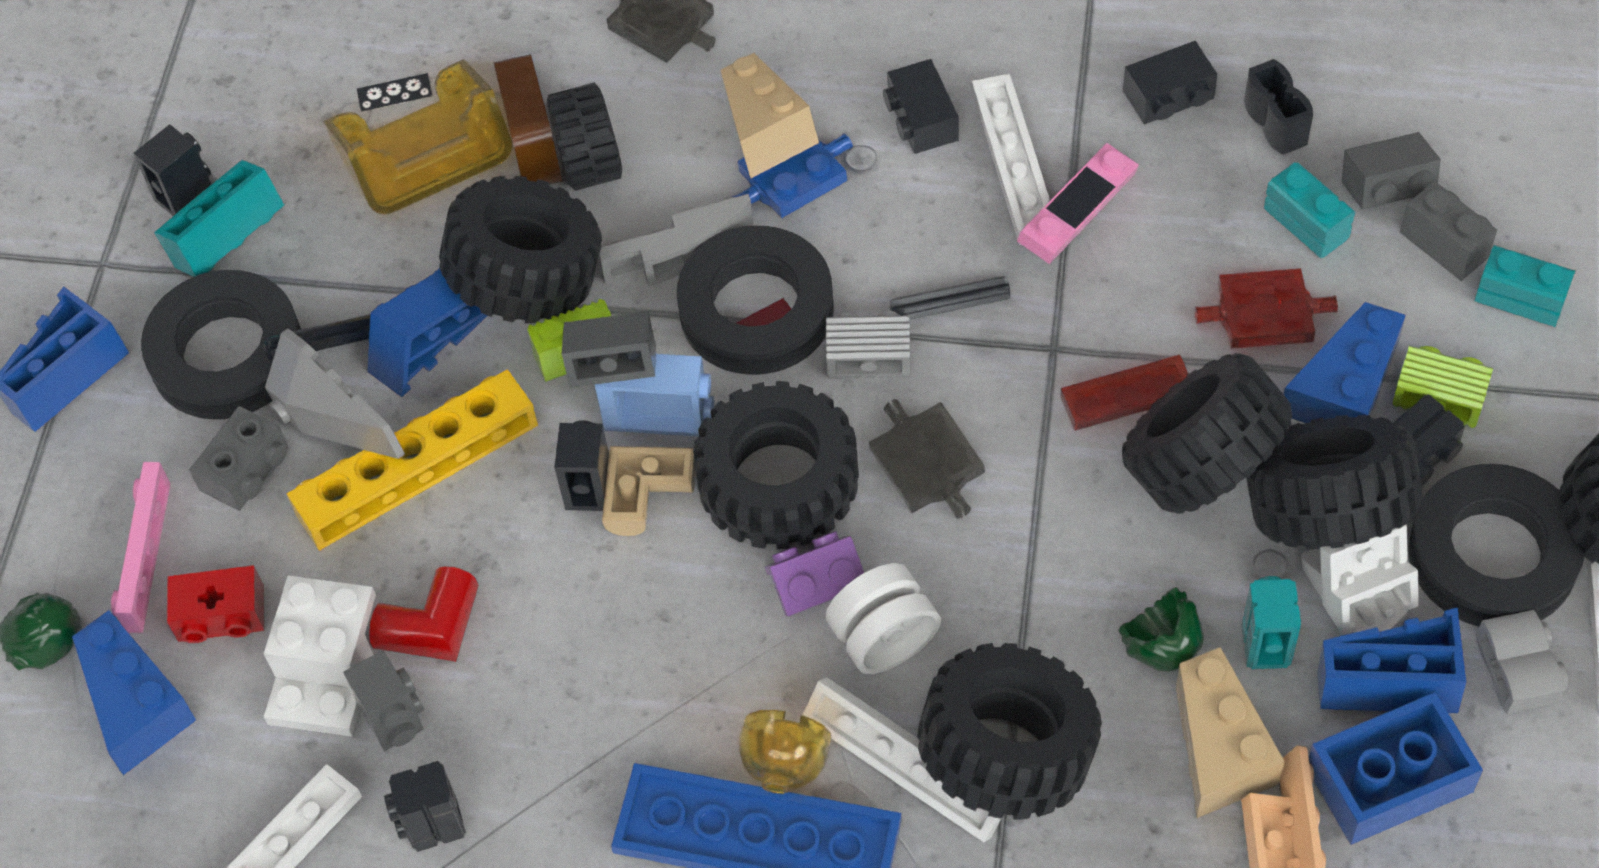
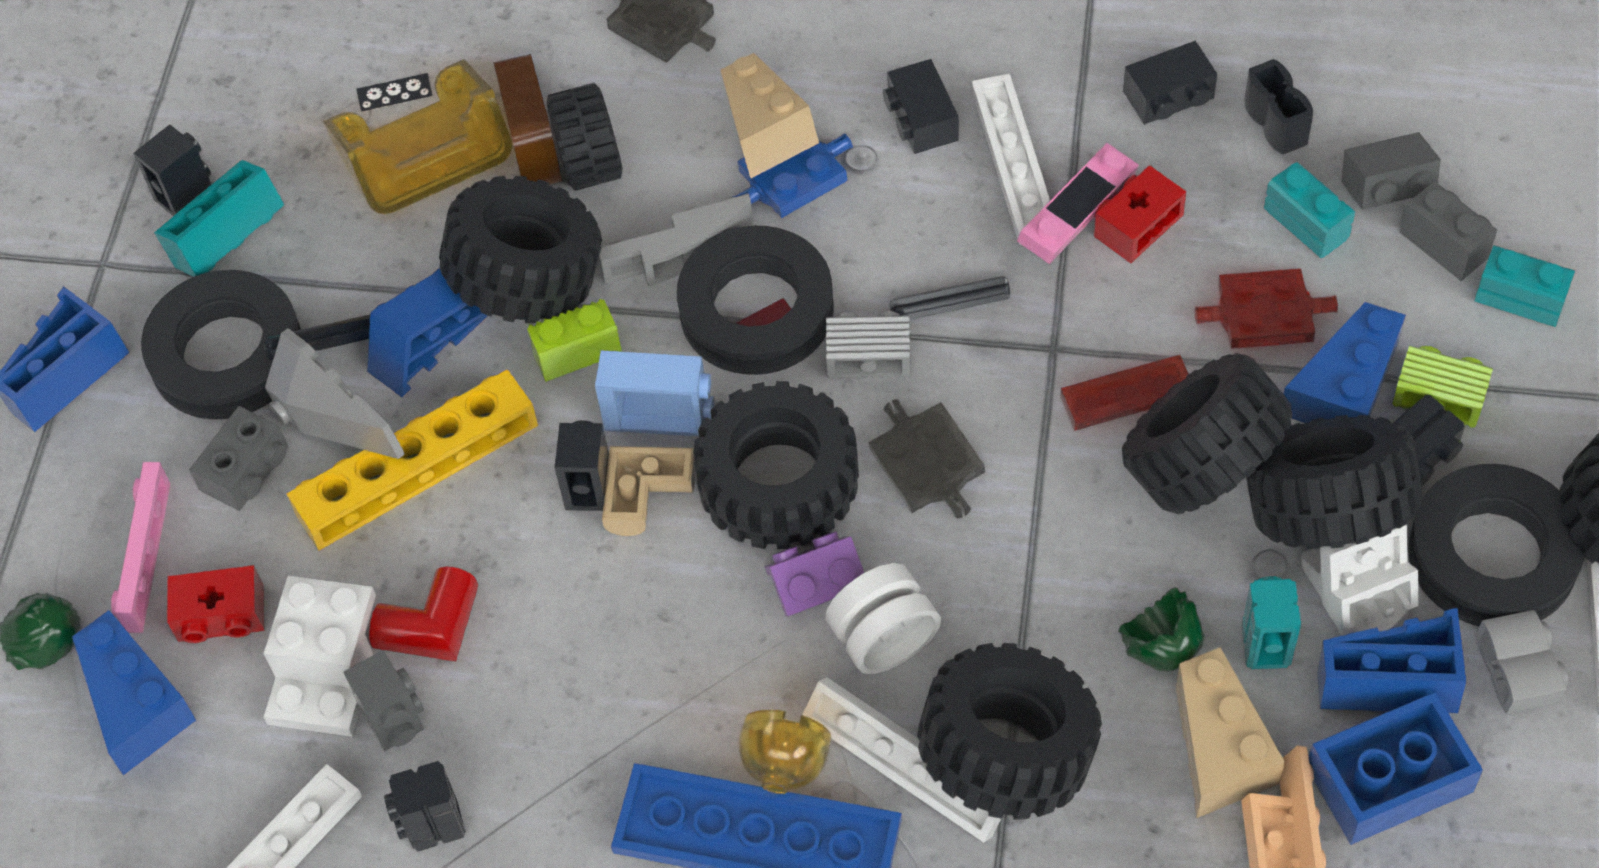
(609, 349): dark grey brick -> none
(1139, 213): none -> red brick

